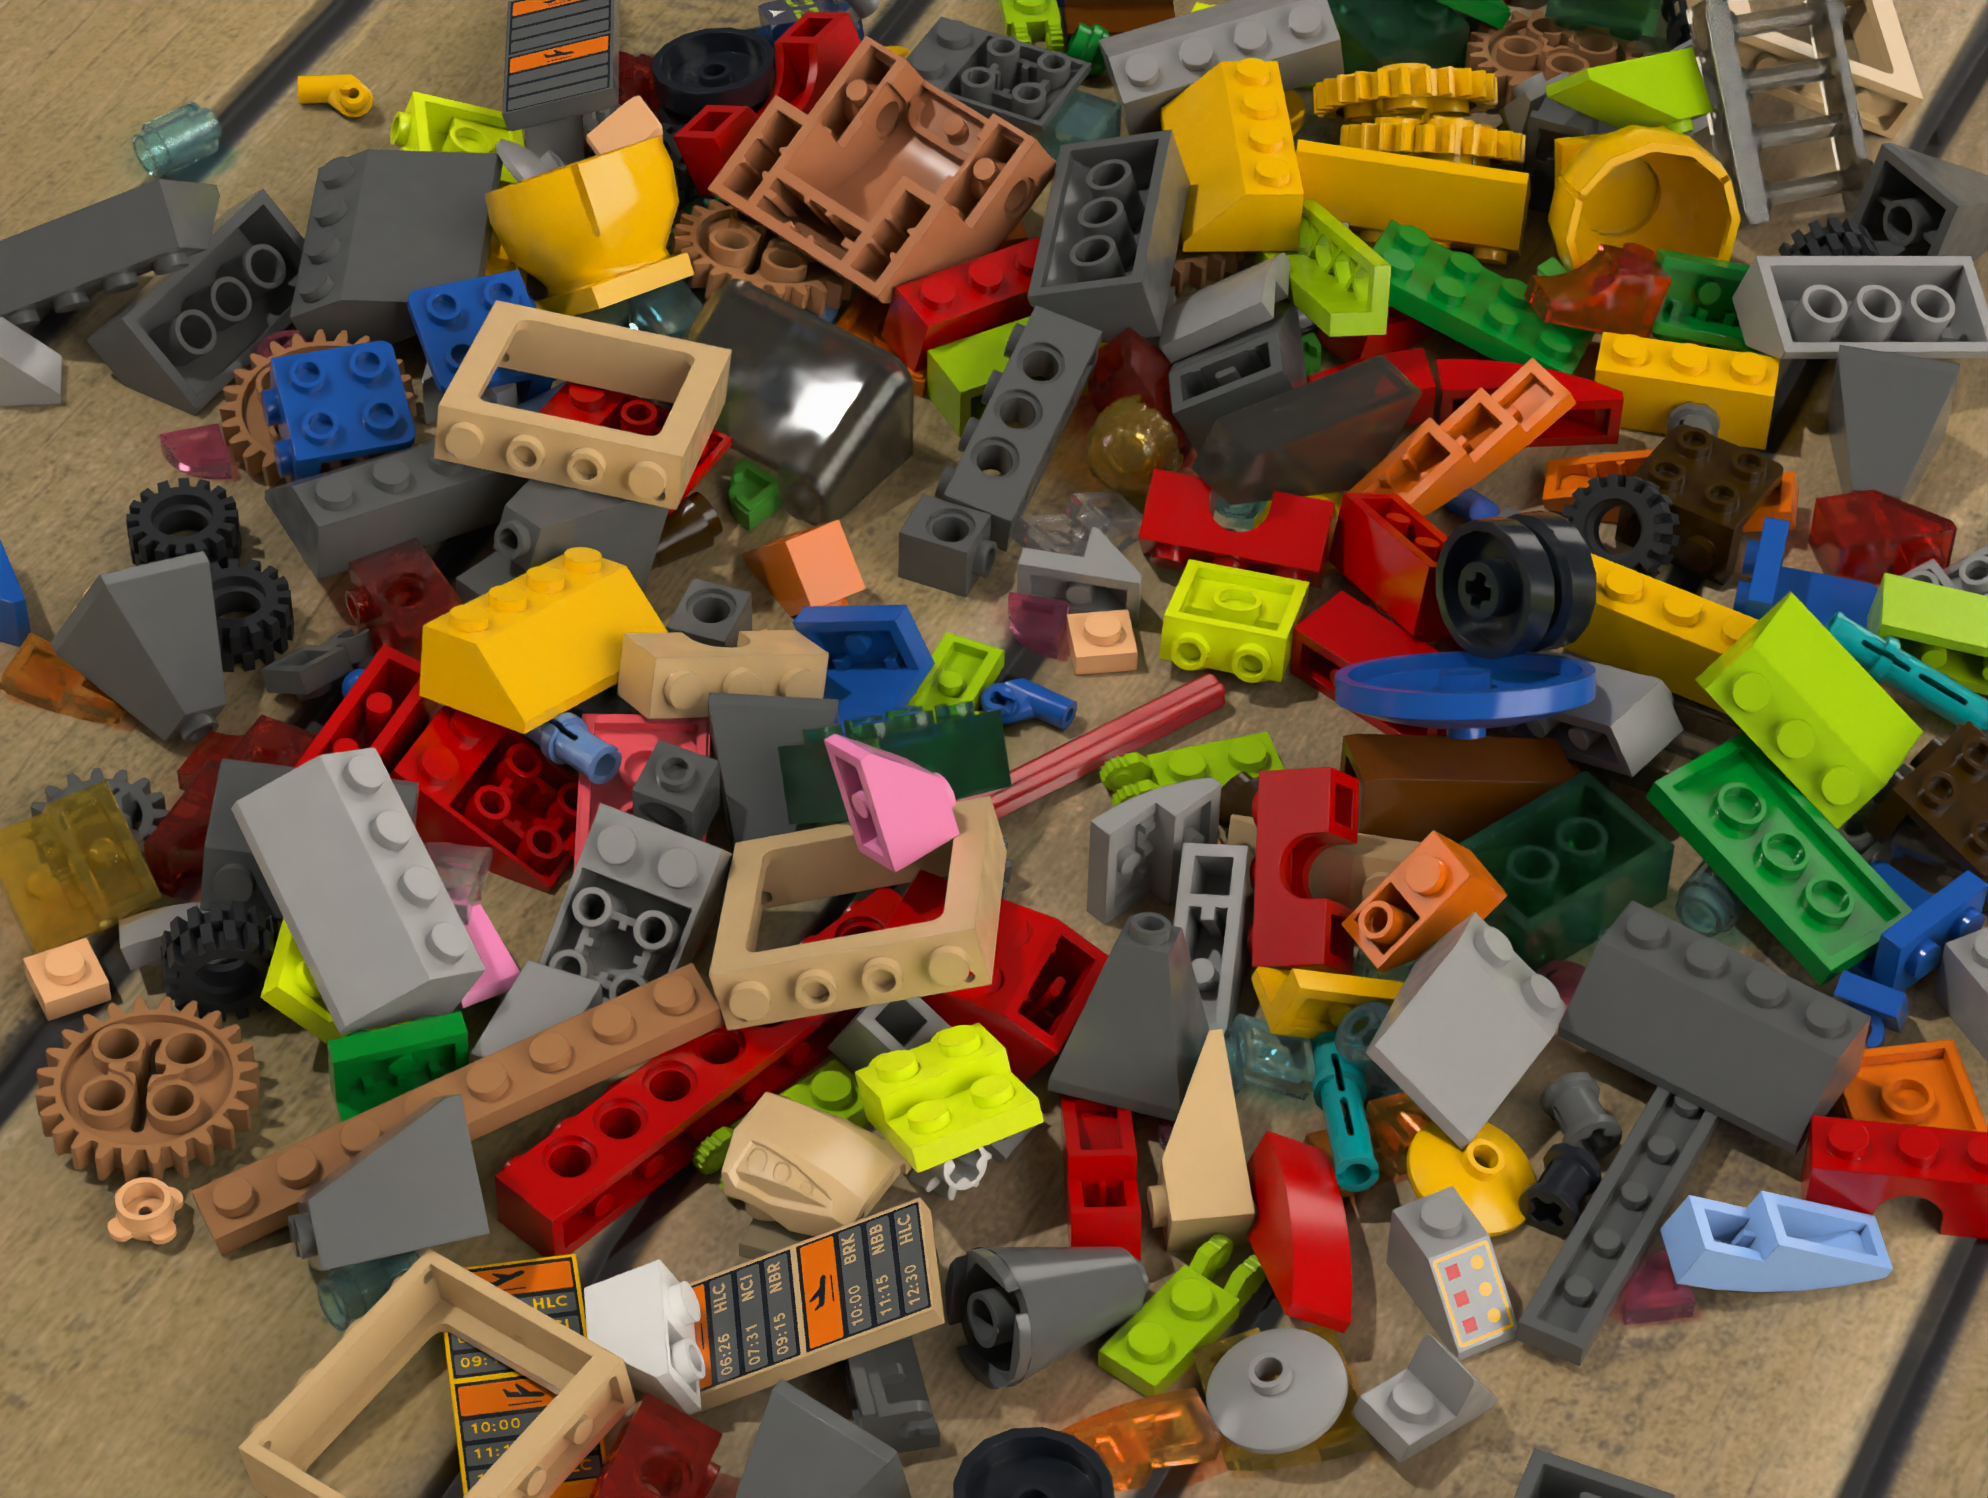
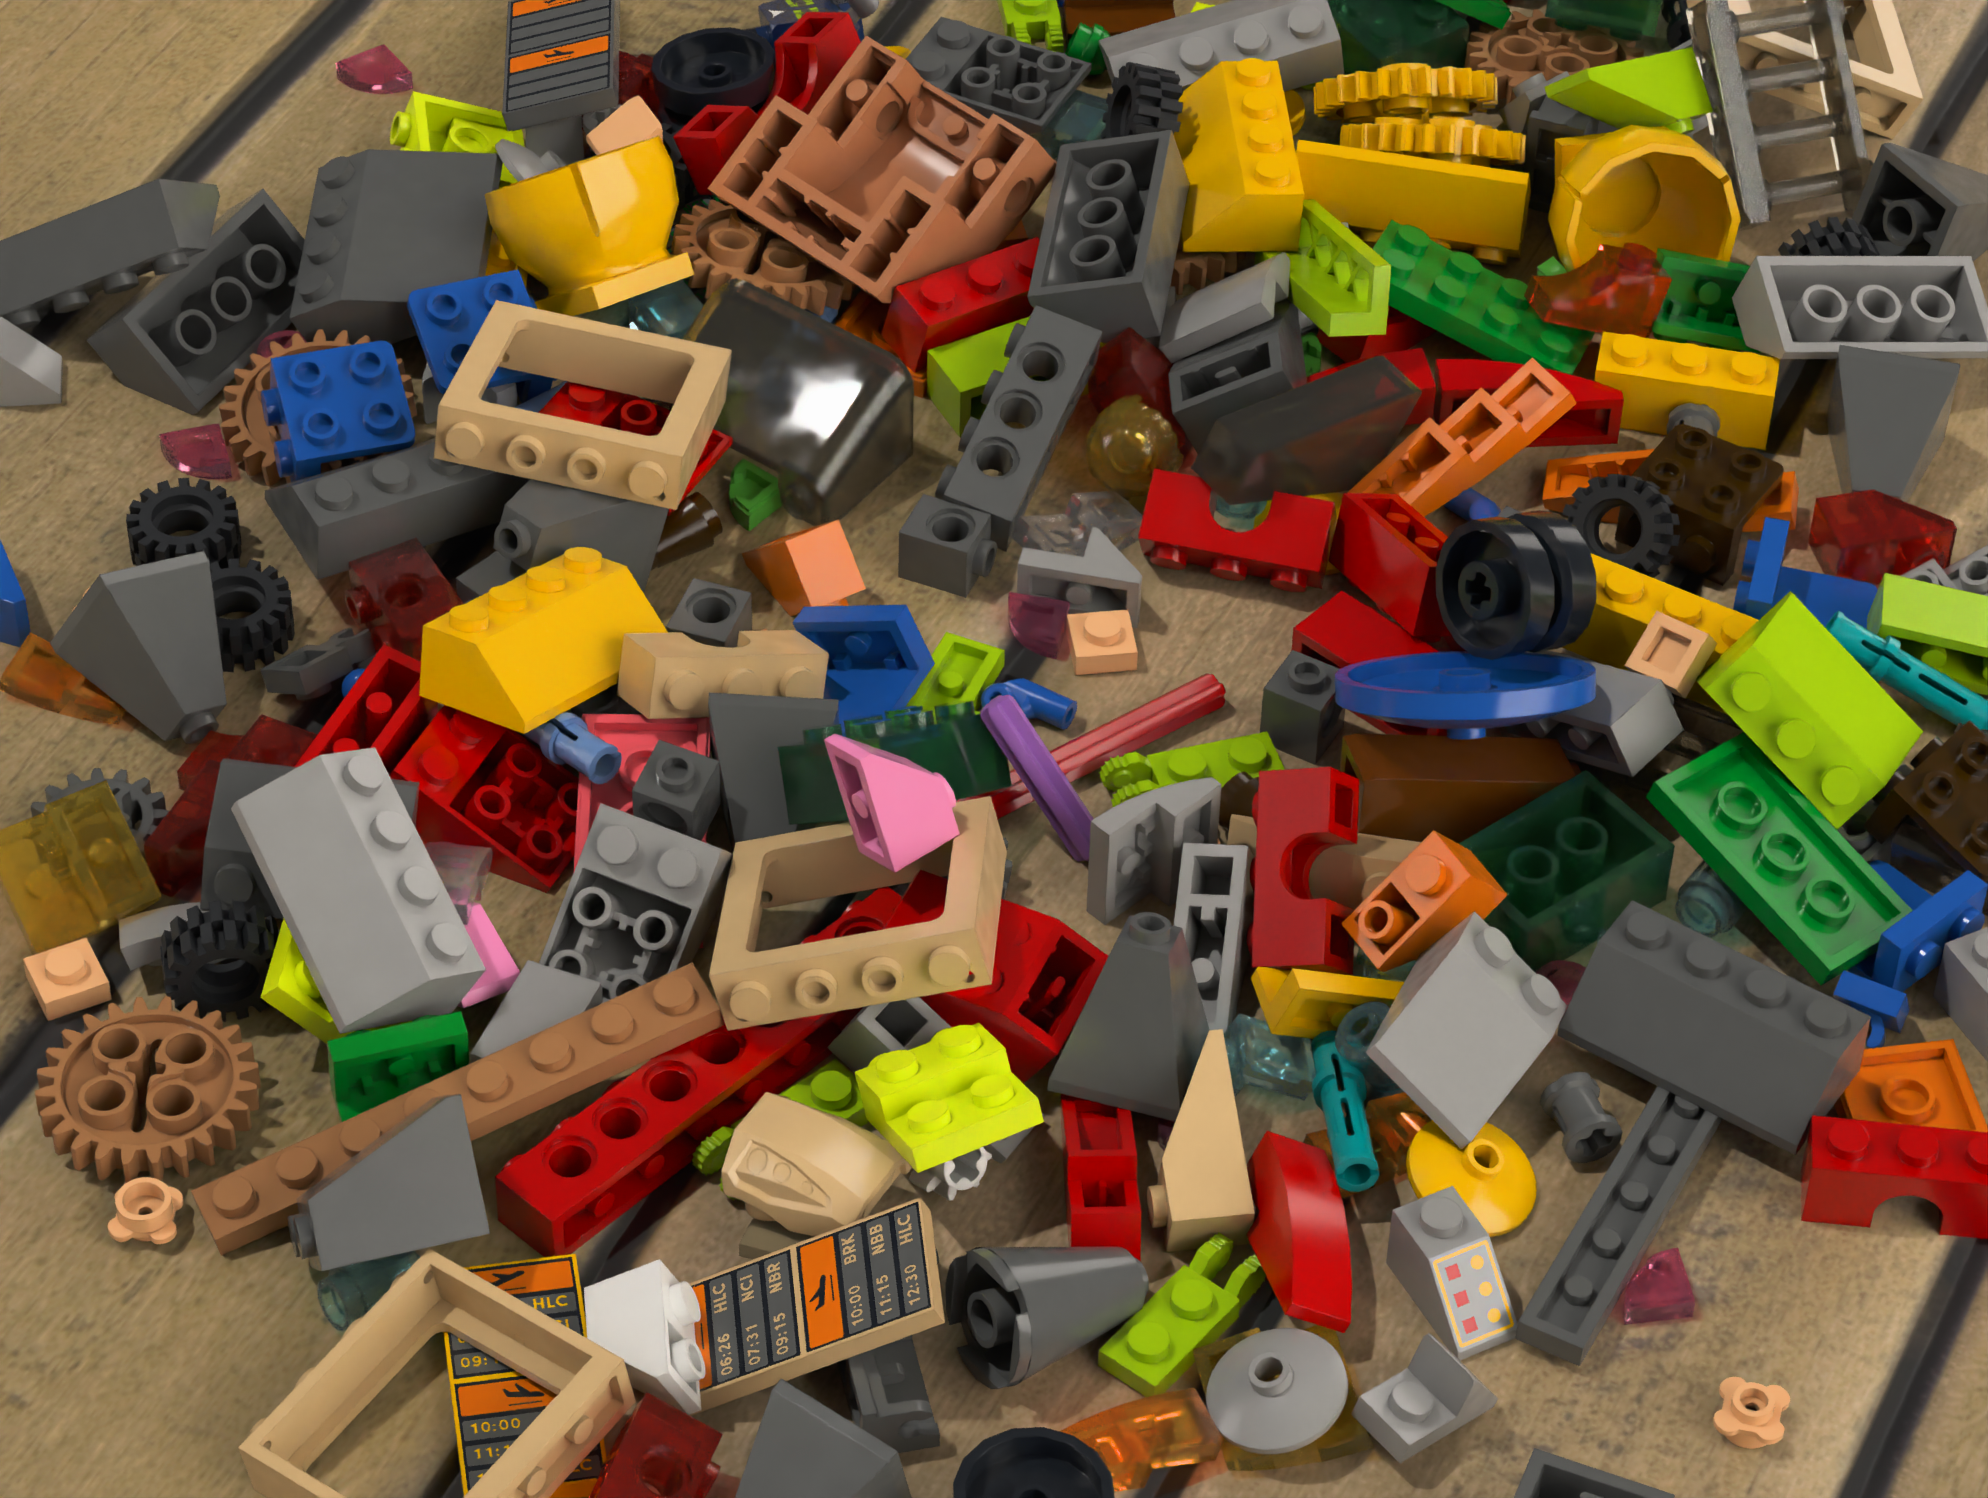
(177, 139): clear light blue brick -> none
(340, 91): yellow arm -> none
(375, 72): none -> clear pink tile
(1039, 773): none -> medium lavender axle
(1142, 101): none -> black tyre
(1232, 621): neon yellow plate -> none
(1302, 707): none -> dark grey brick
(1555, 1197): black bush -> none
(1671, 653): none -> light nougat plate
(1749, 1427): none -> light nougat plate
(1772, 1245): light blue slope -> none

